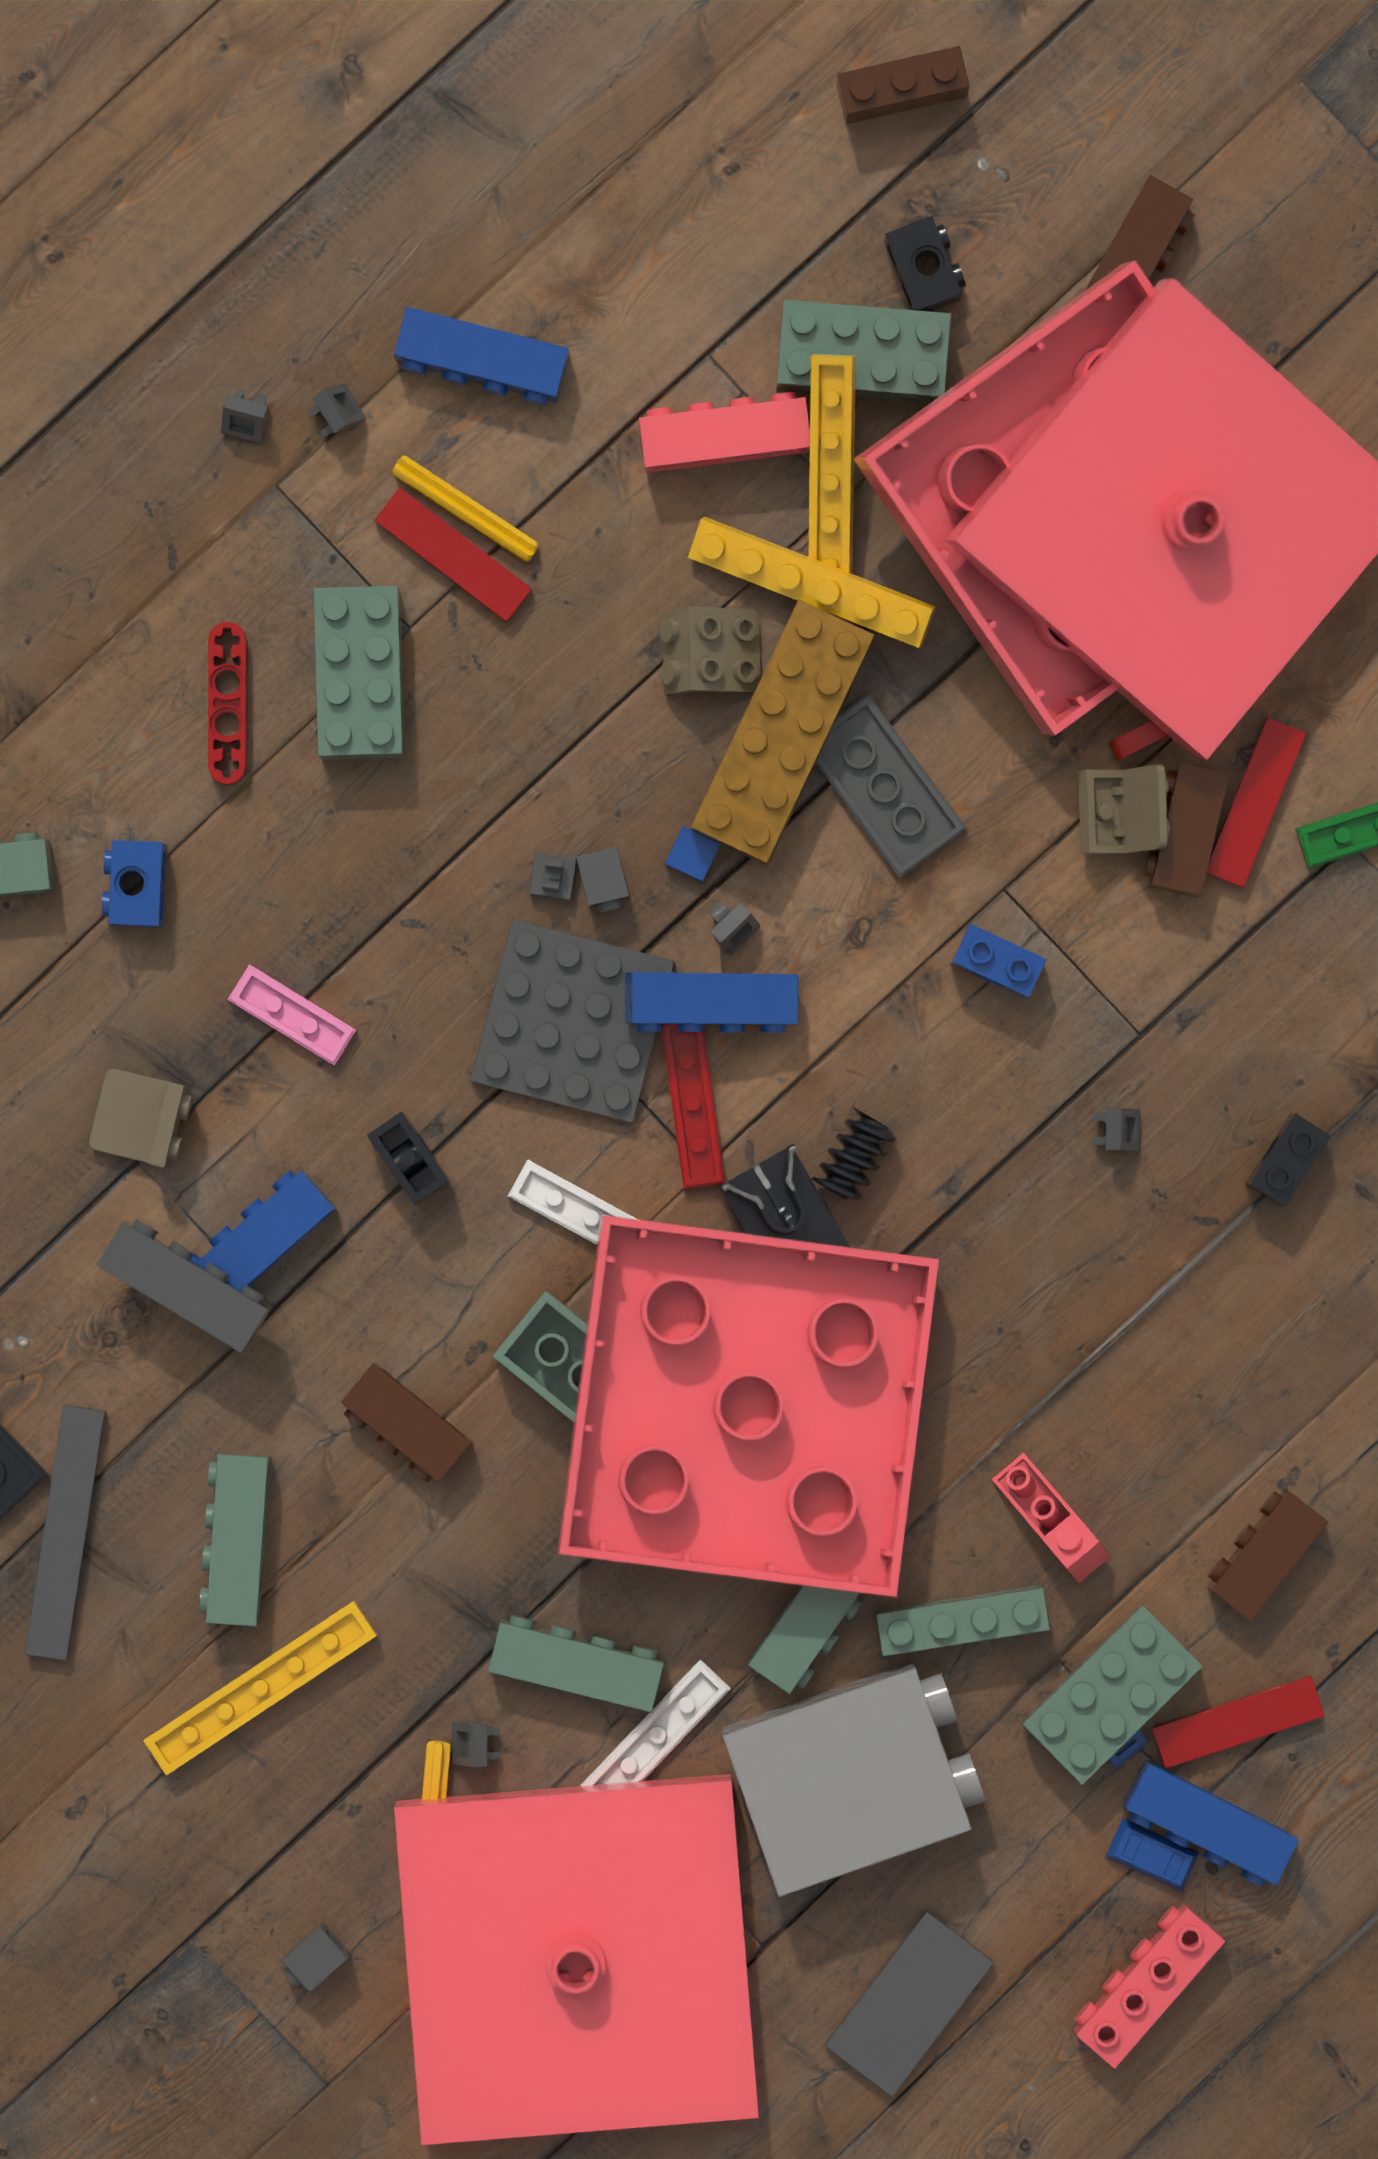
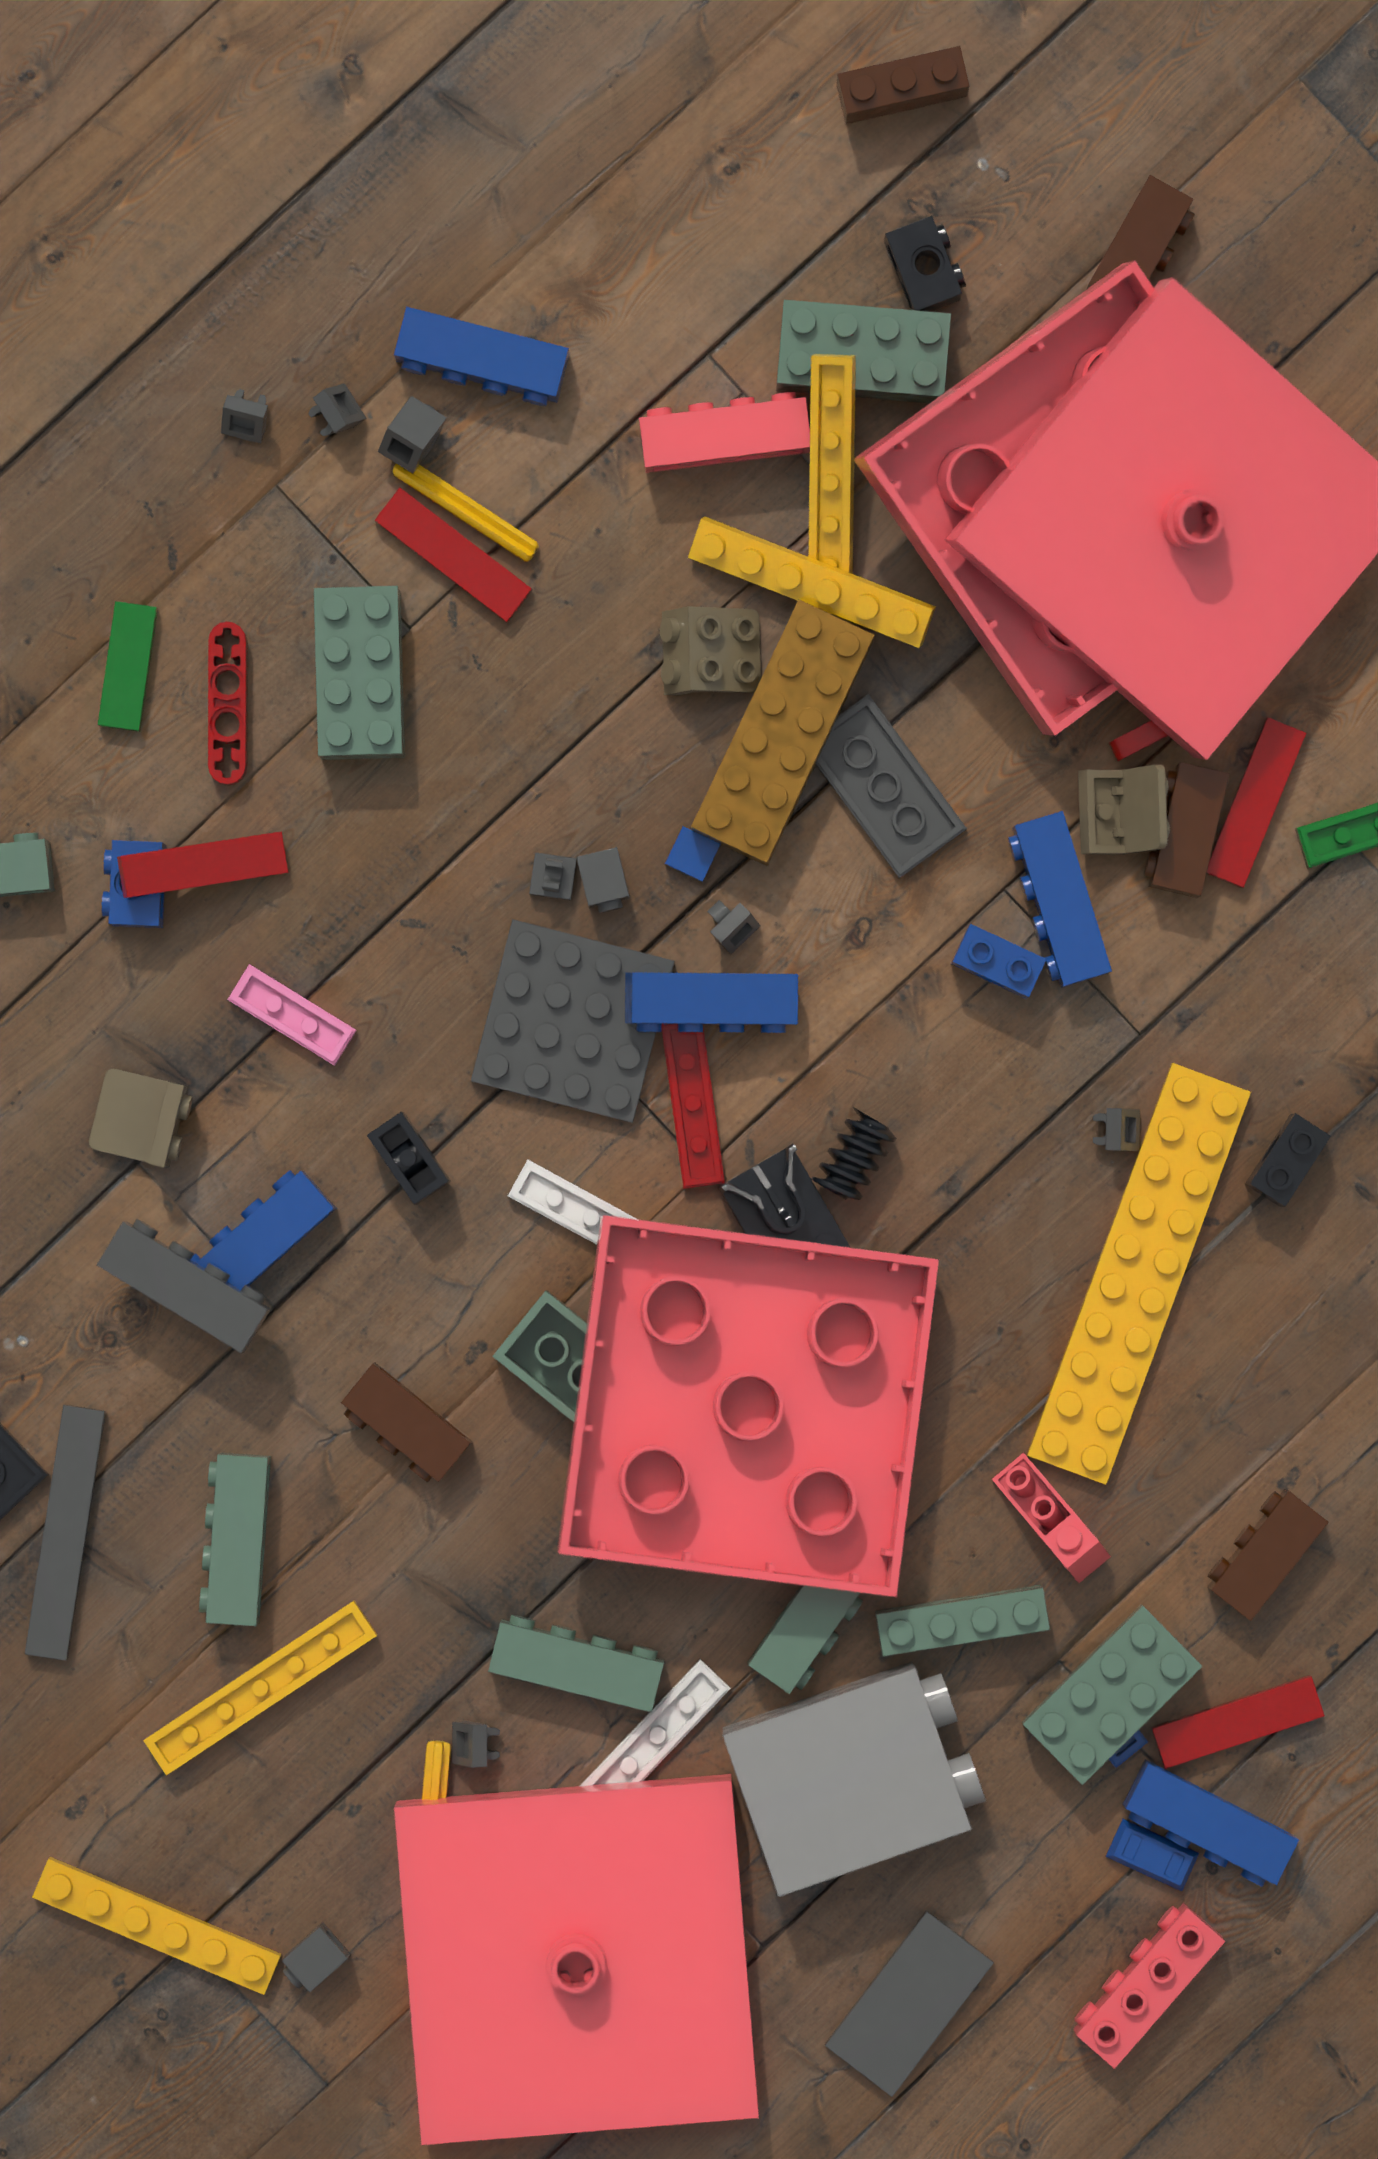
(127, 666): none -> green tile
(156, 1925): none -> yellow plate
(202, 864): none -> red tile
(412, 434): none -> dark grey brick
(1060, 898): none -> blue brick
(1138, 1273): none -> yellow plate

